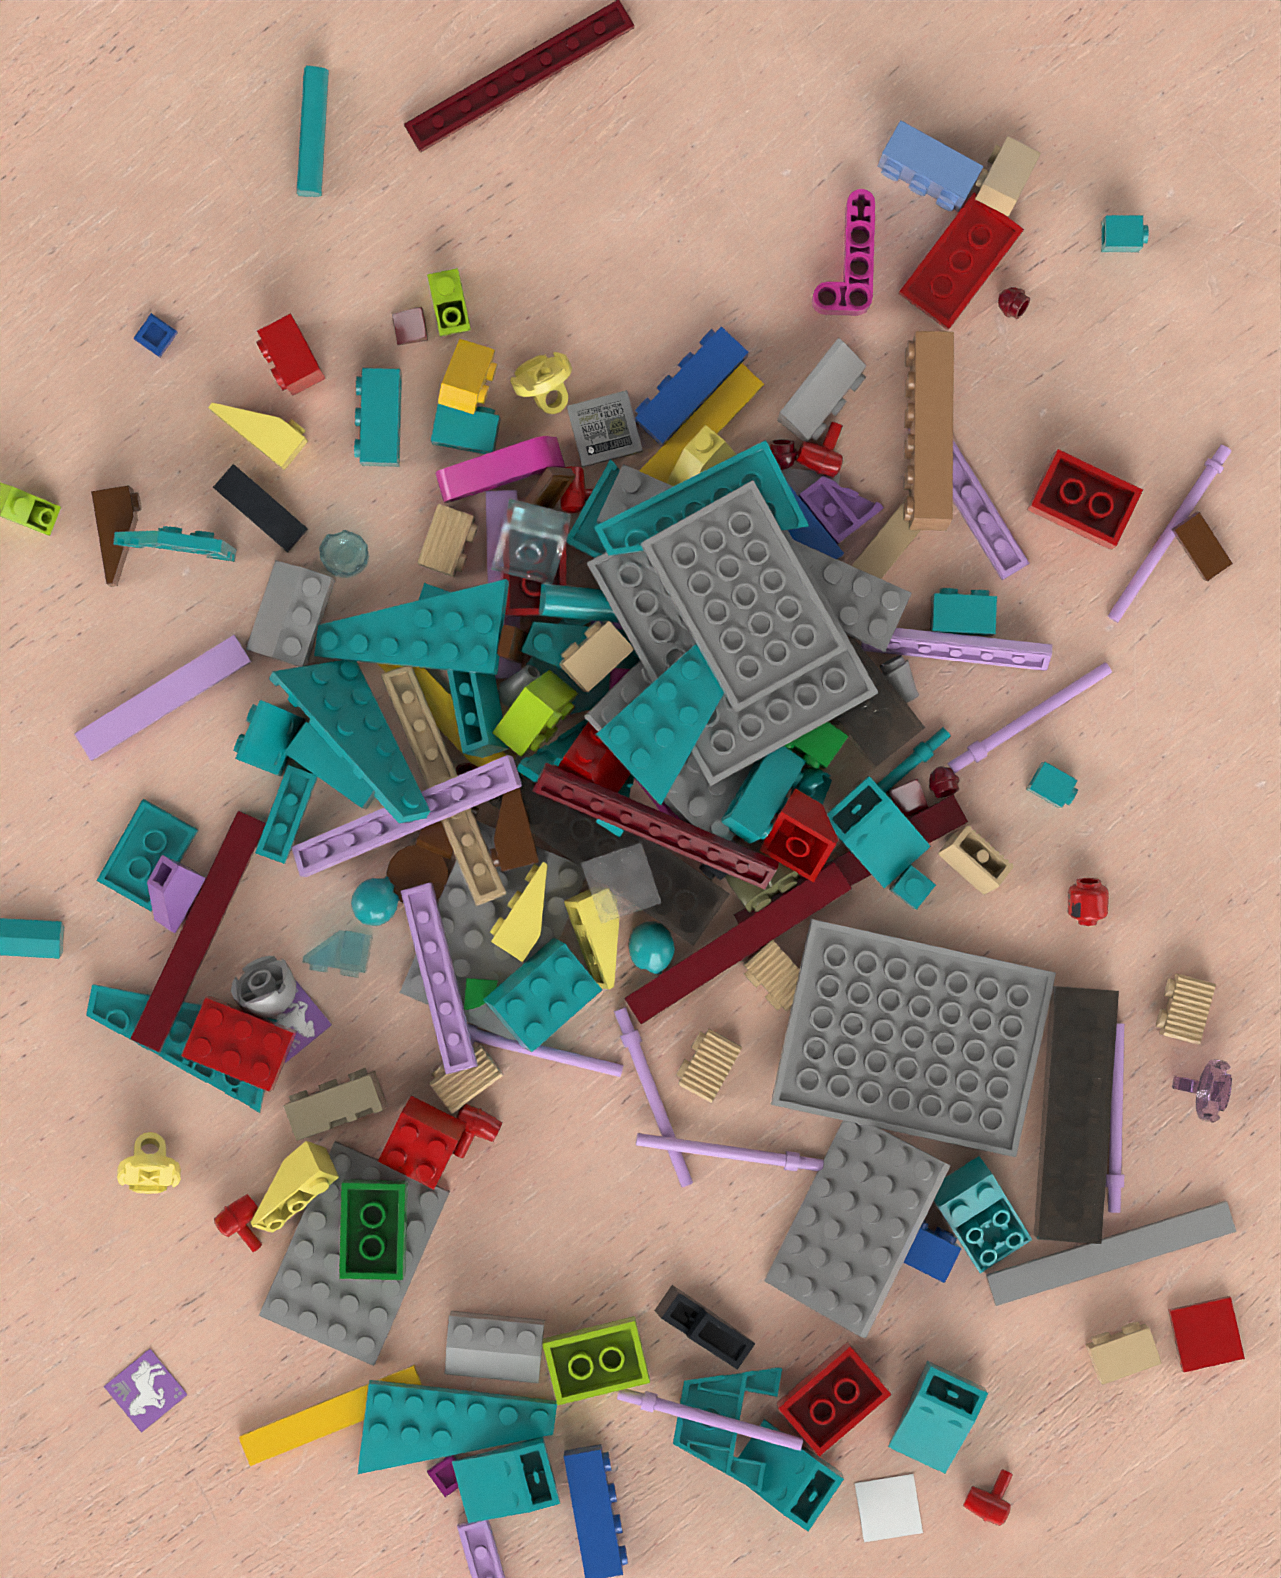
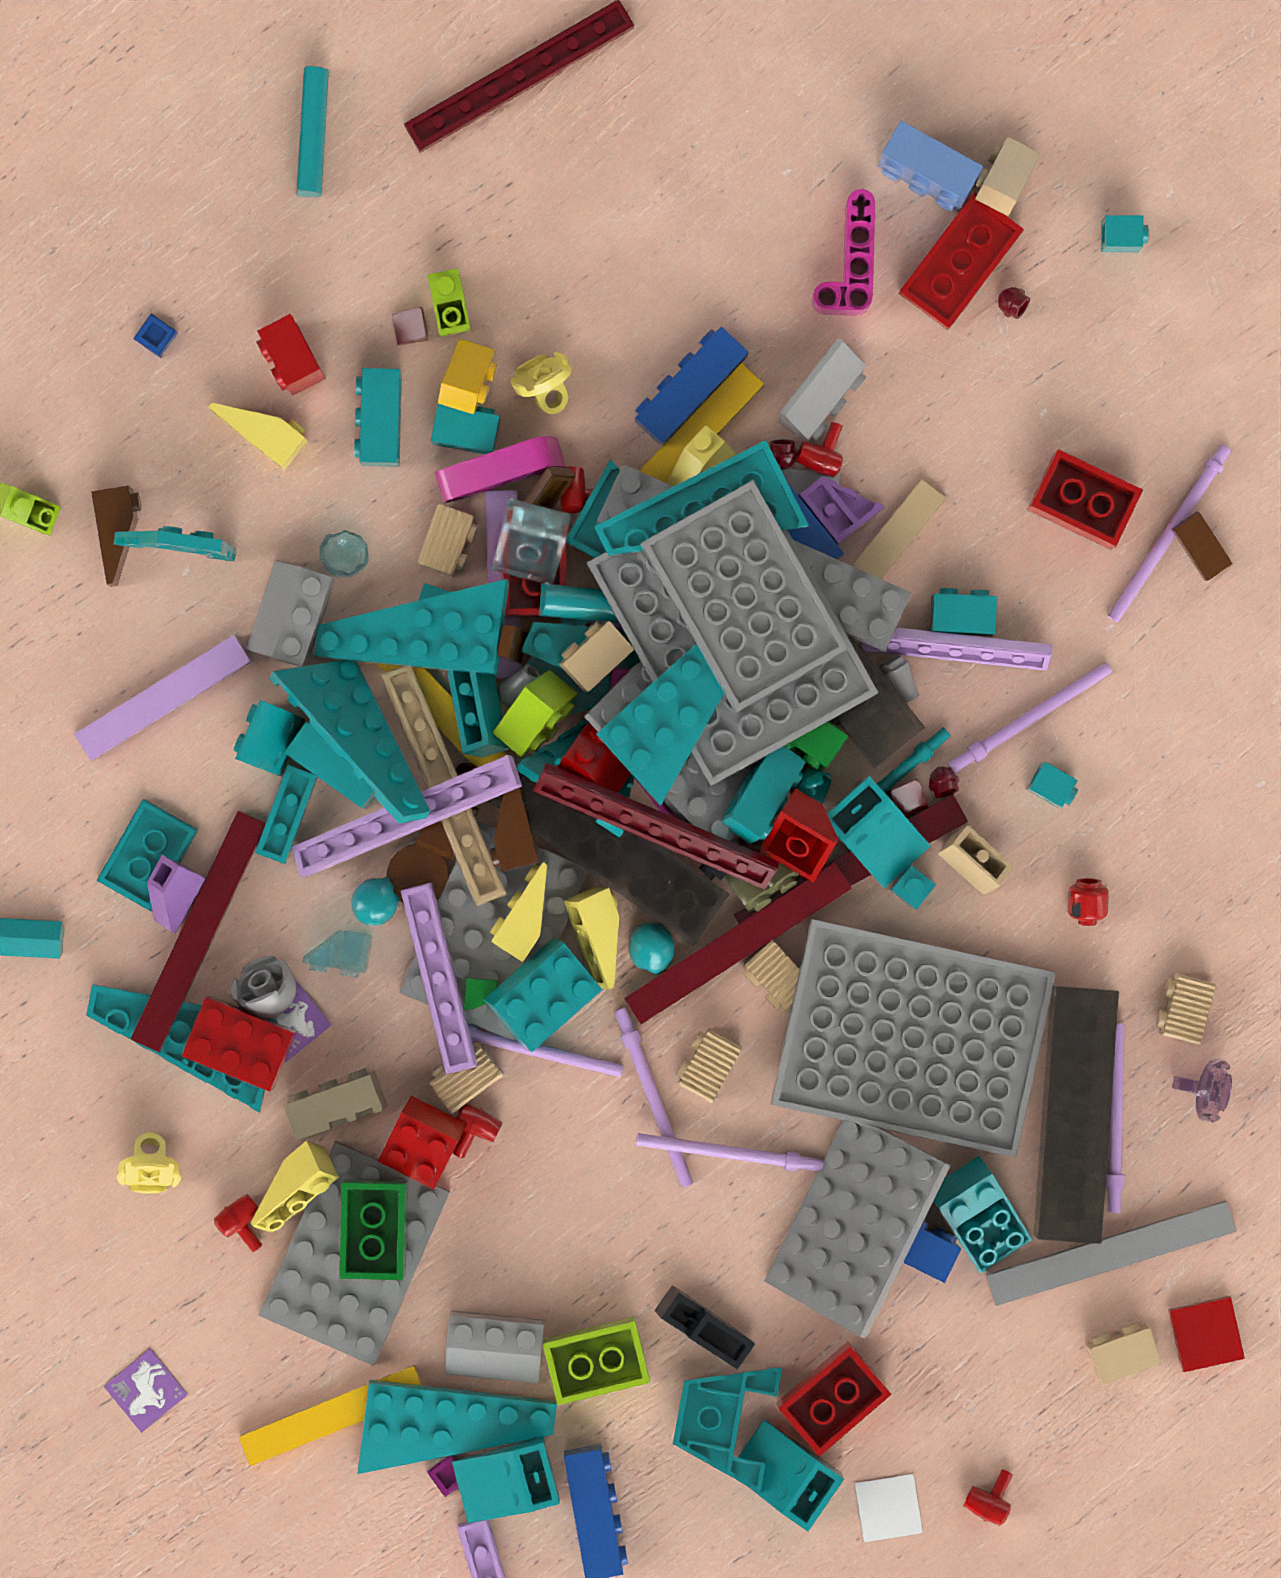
(260, 508): black slope -> none
(604, 428): light grey tile -> none
(621, 883): clear plate -> none
(650, 1402): lavender bar -> none
(931, 430): medium nougat brick -> none
(938, 1417): teal slope -> none
(984, 519): lavender tile -> none

